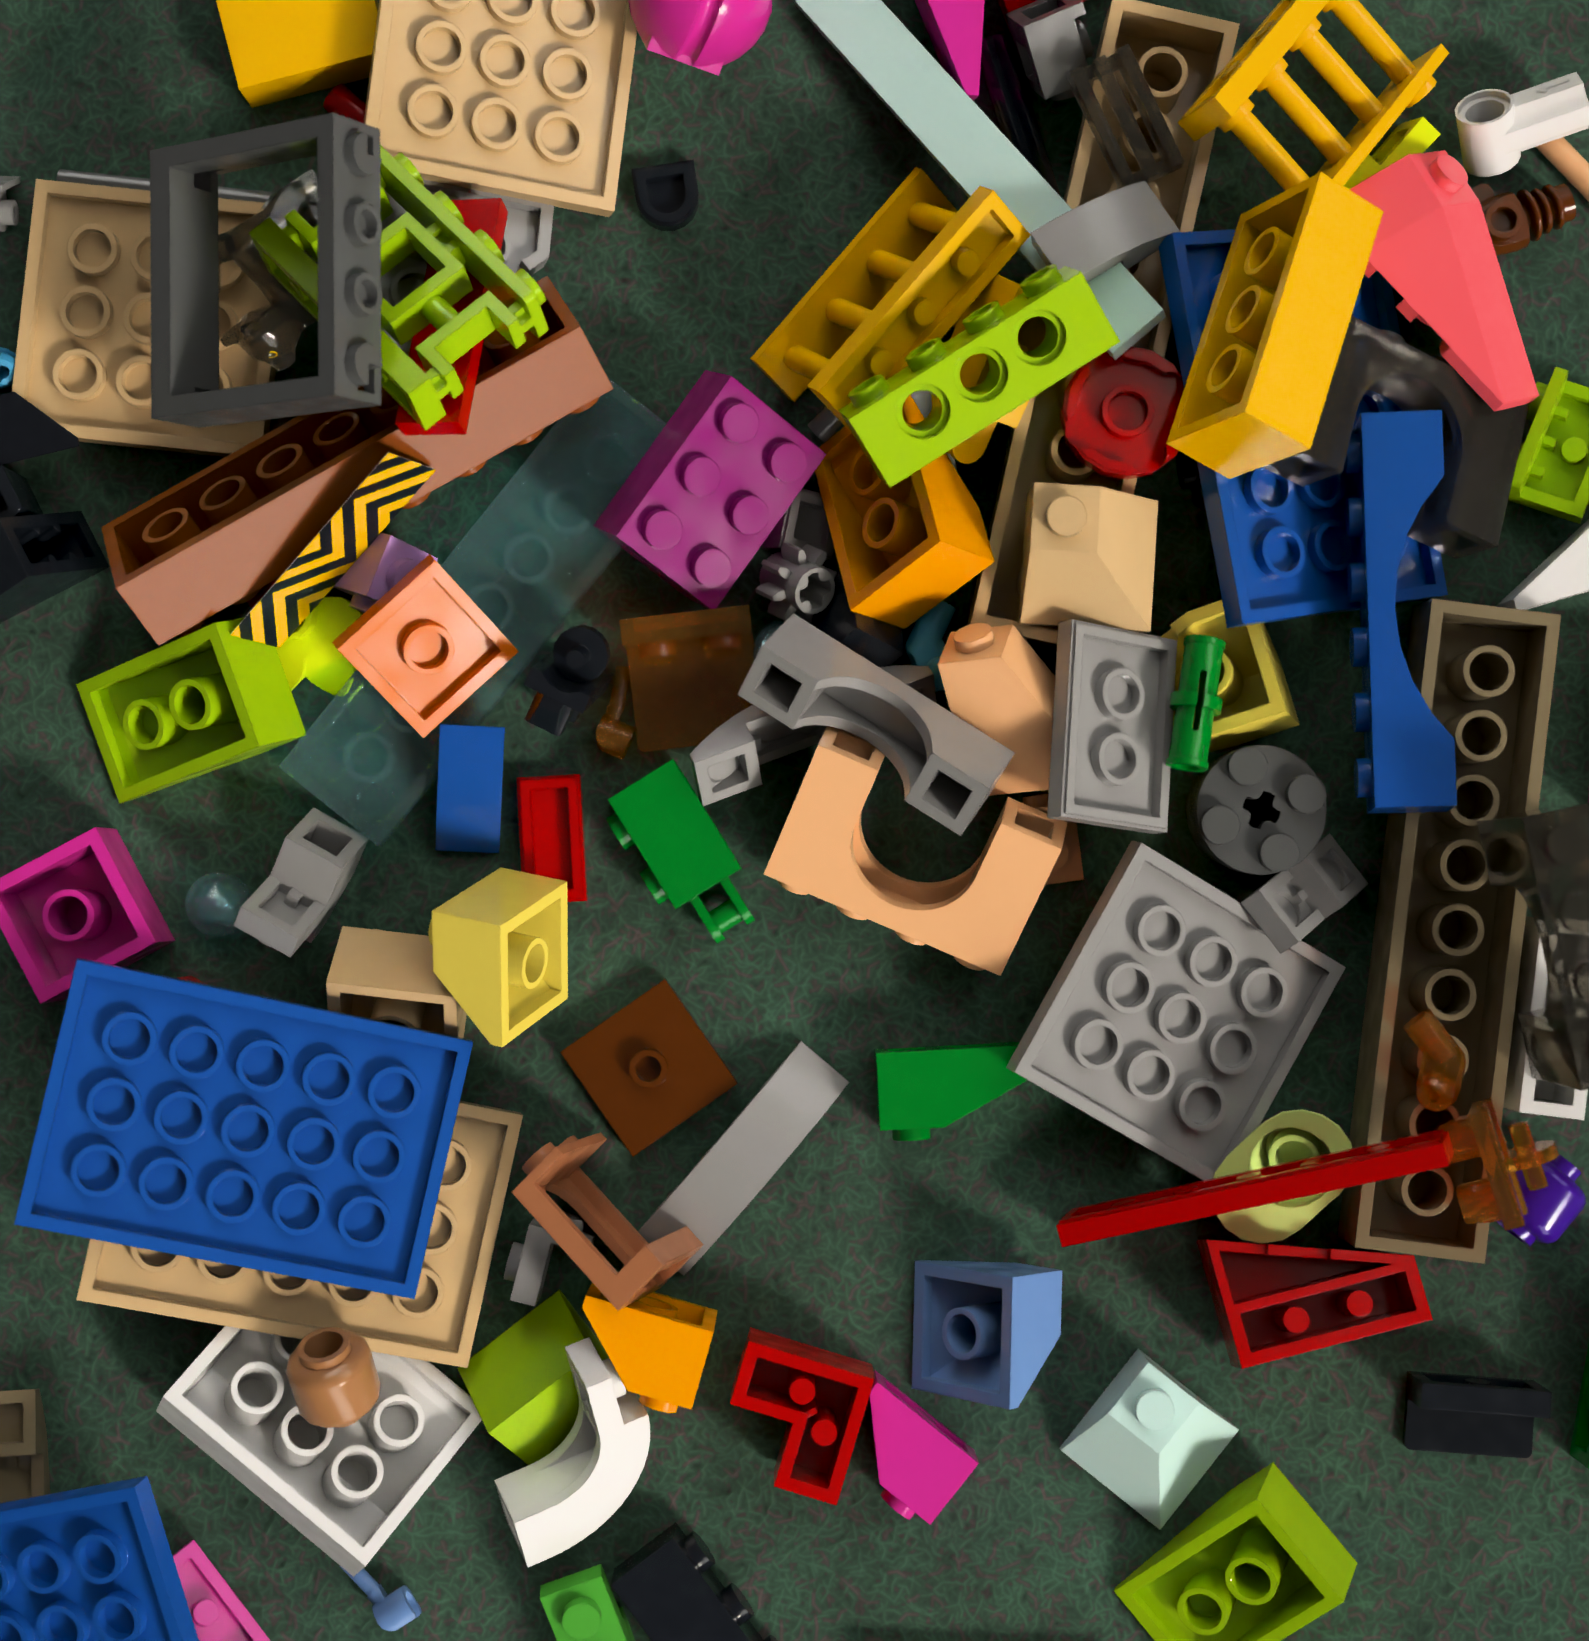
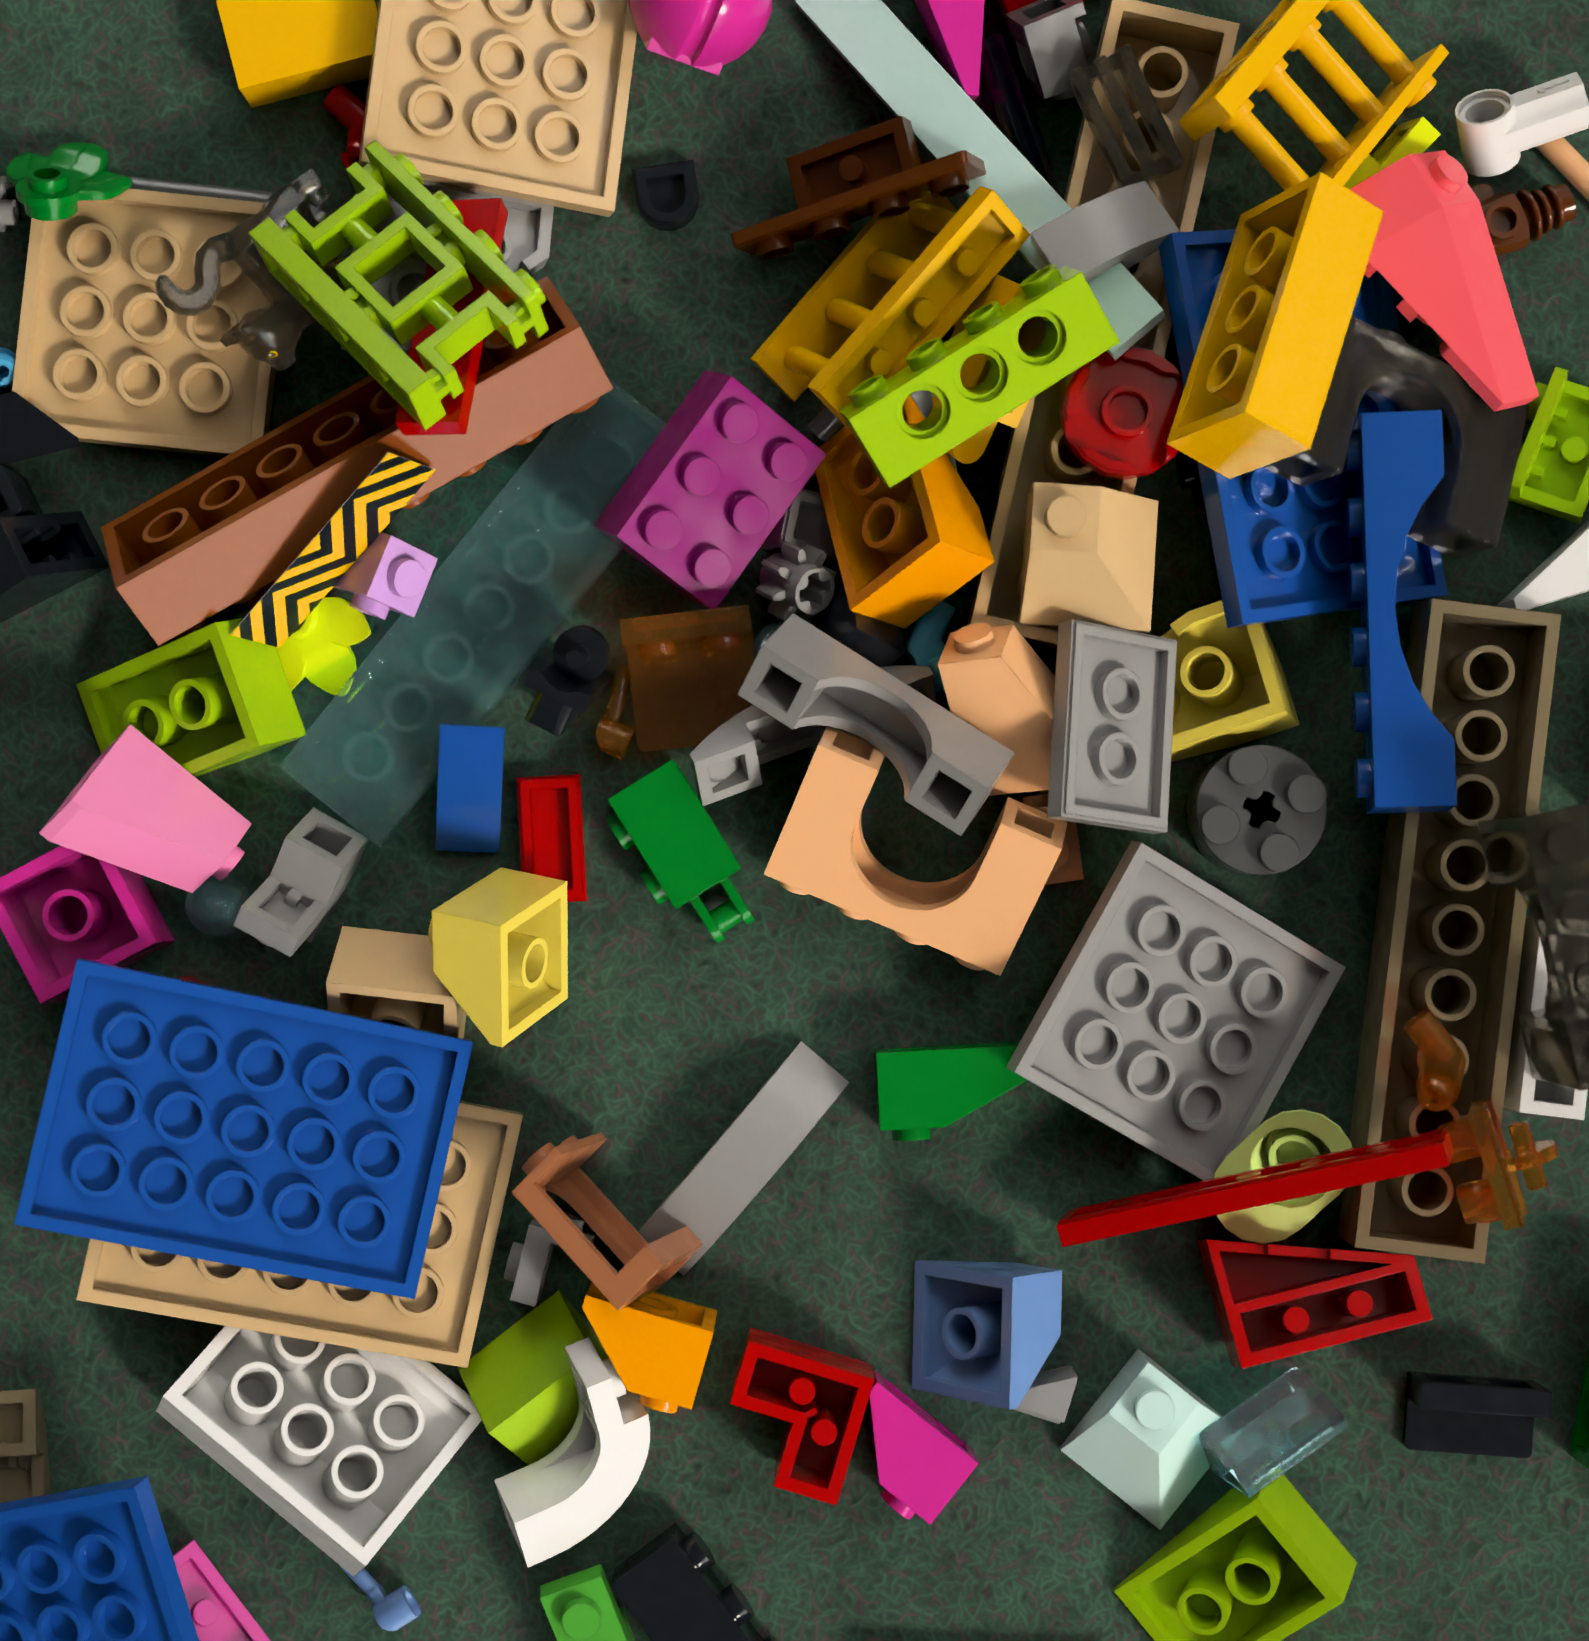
(56, 182): none -> green plate
(149, 817): none -> bright pink slope
(188, 273): dark grey window -> none
(333, 1377): medium nougat head -> none
(425, 646): plate -> none
(649, 1067): reddish brown plate -> none
(857, 178): none -> reddish brown bracket
(1050, 1394): none -> light grey slope
(1192, 739): green pin -> none
(1271, 1432): none -> clear light blue slope
(1305, 895): light grey slope -> none
(1551, 1207): dark purple head -> none

